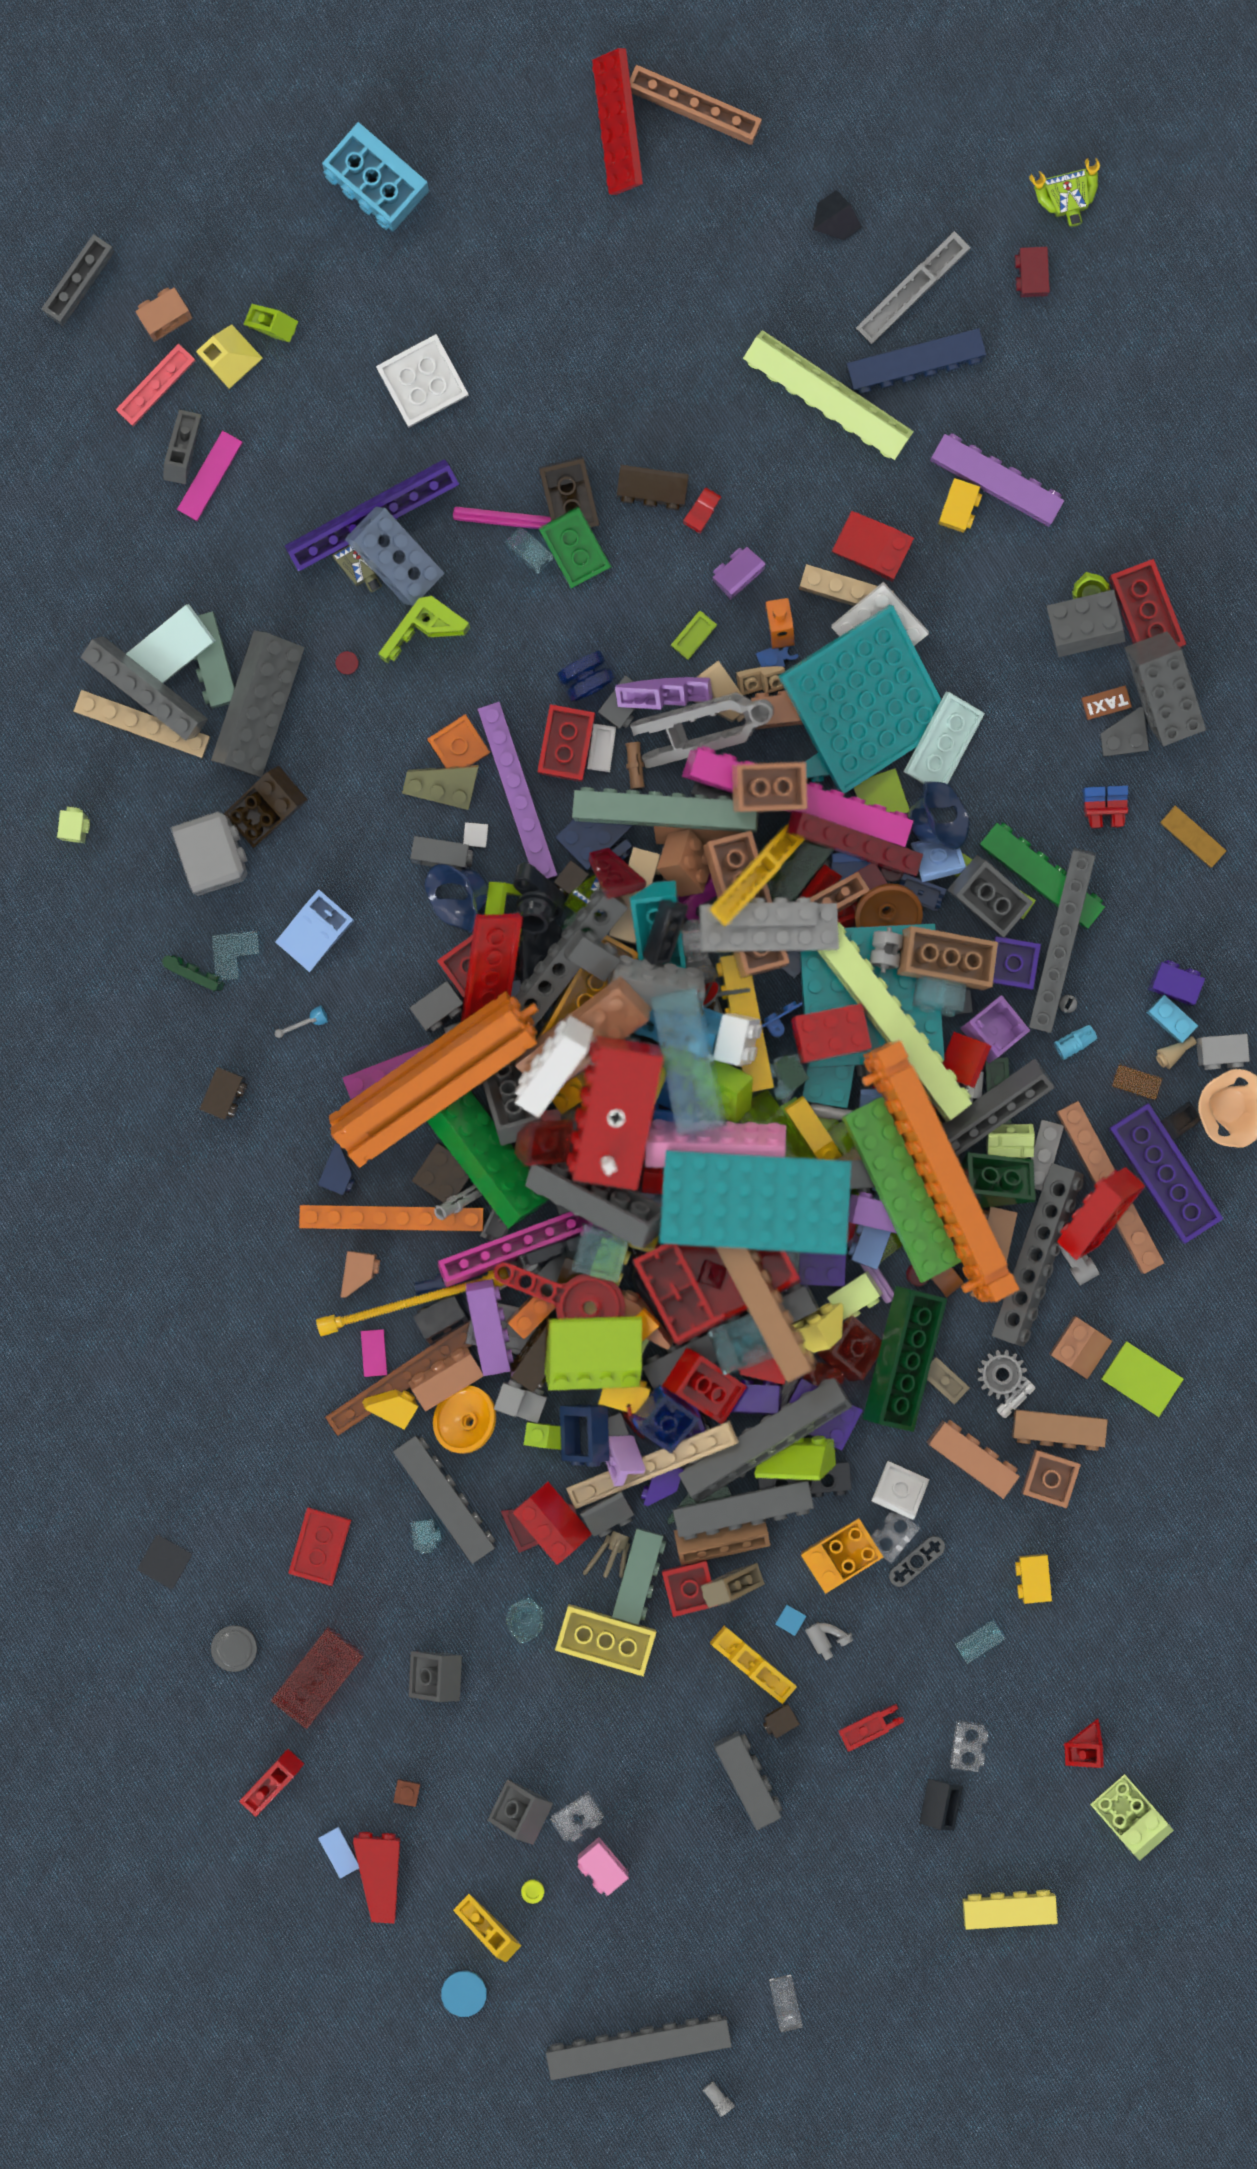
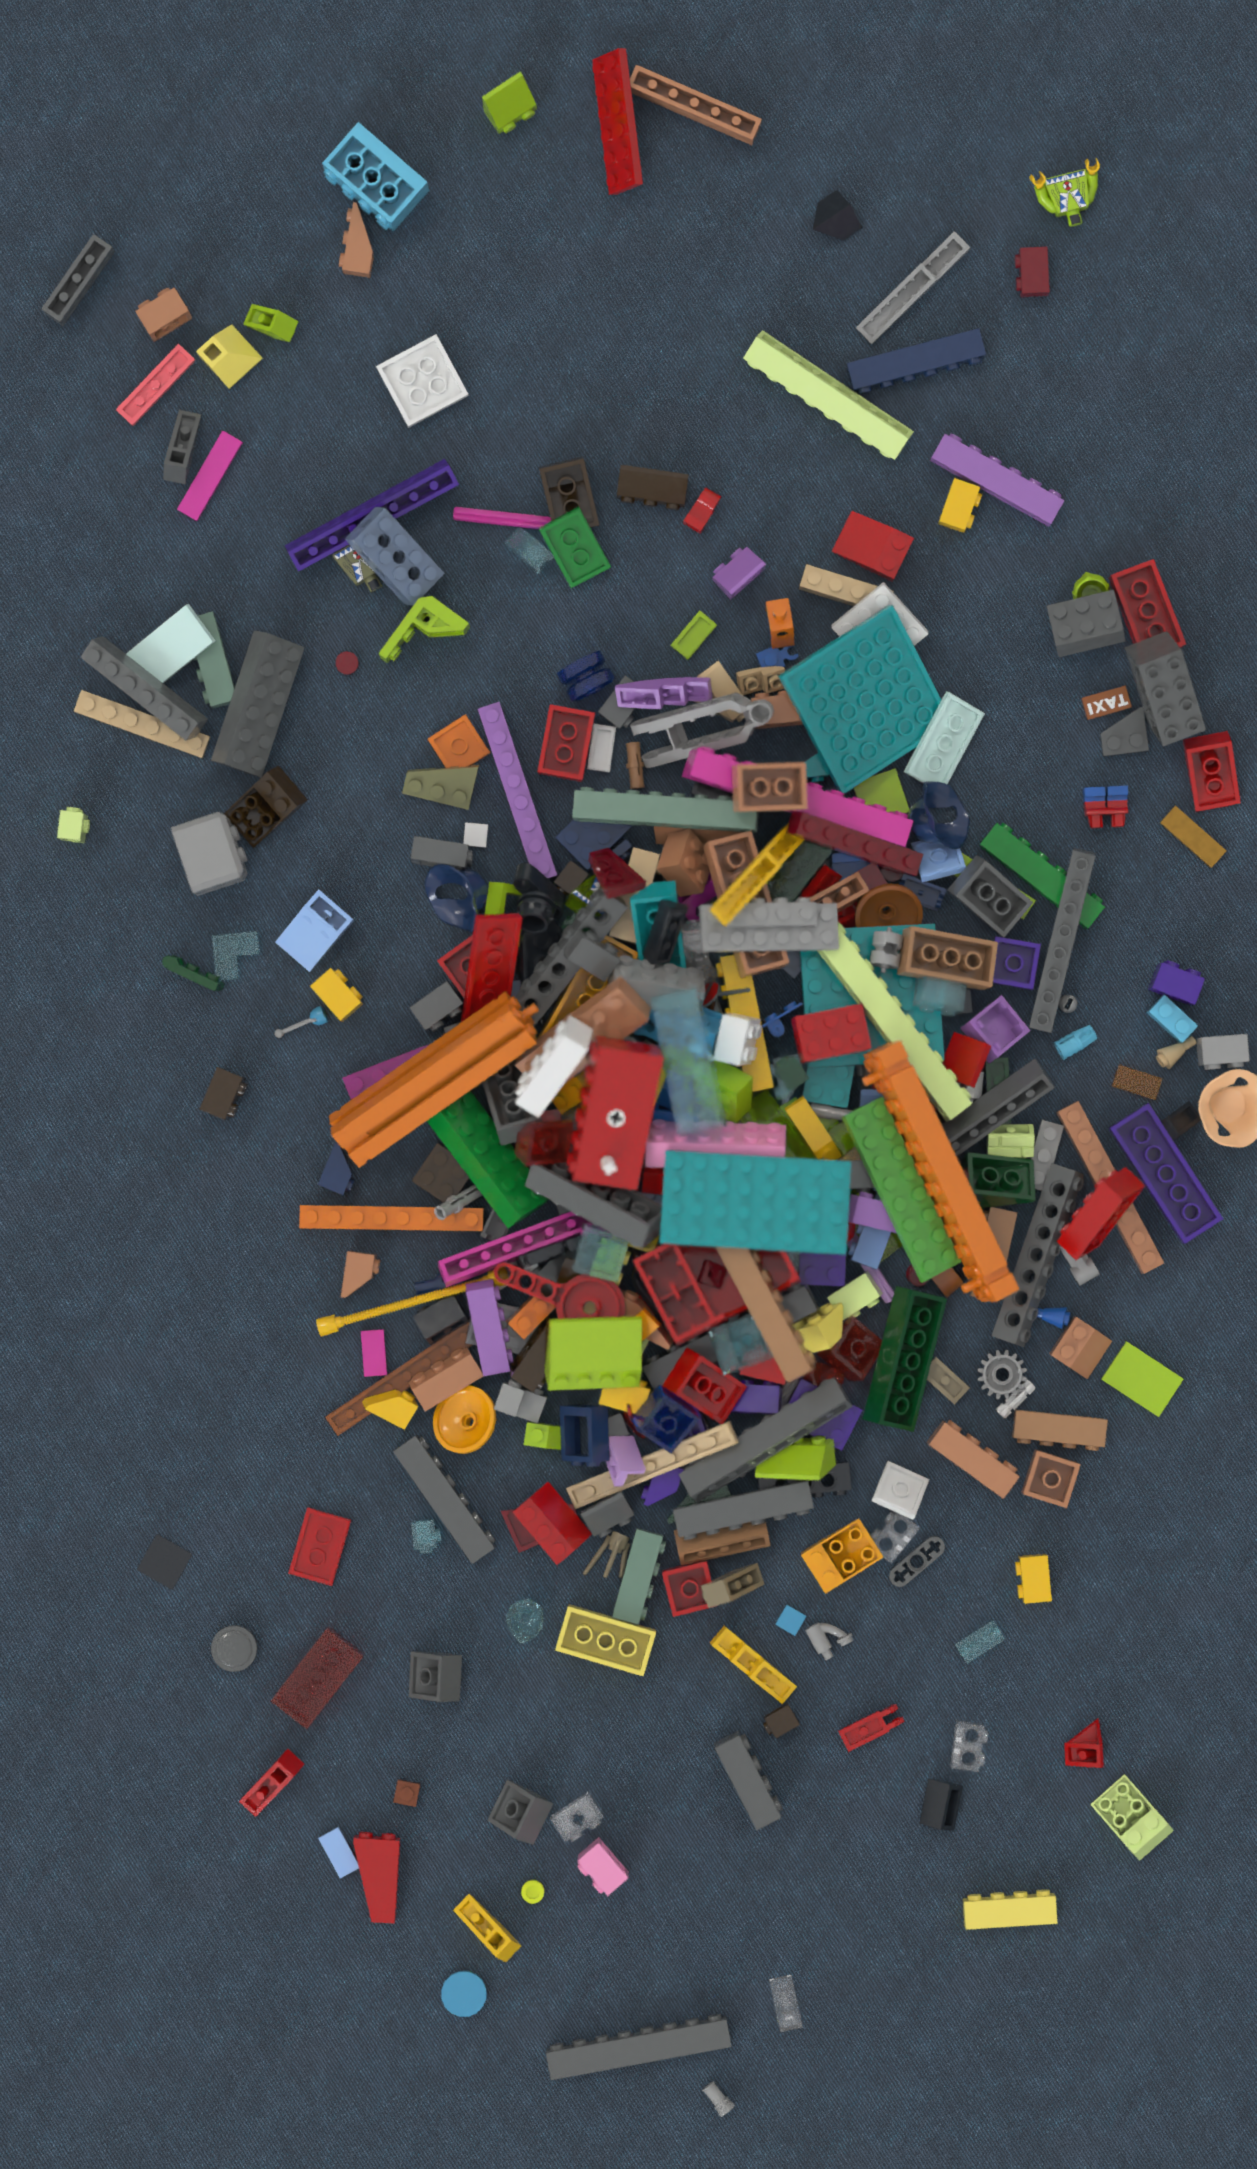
(336, 994): none -> yellow brick
(358, 252): none -> nougat slope
(509, 104): none -> lime slope
(1055, 1316): none -> blue cone
(1211, 771): none -> red slope

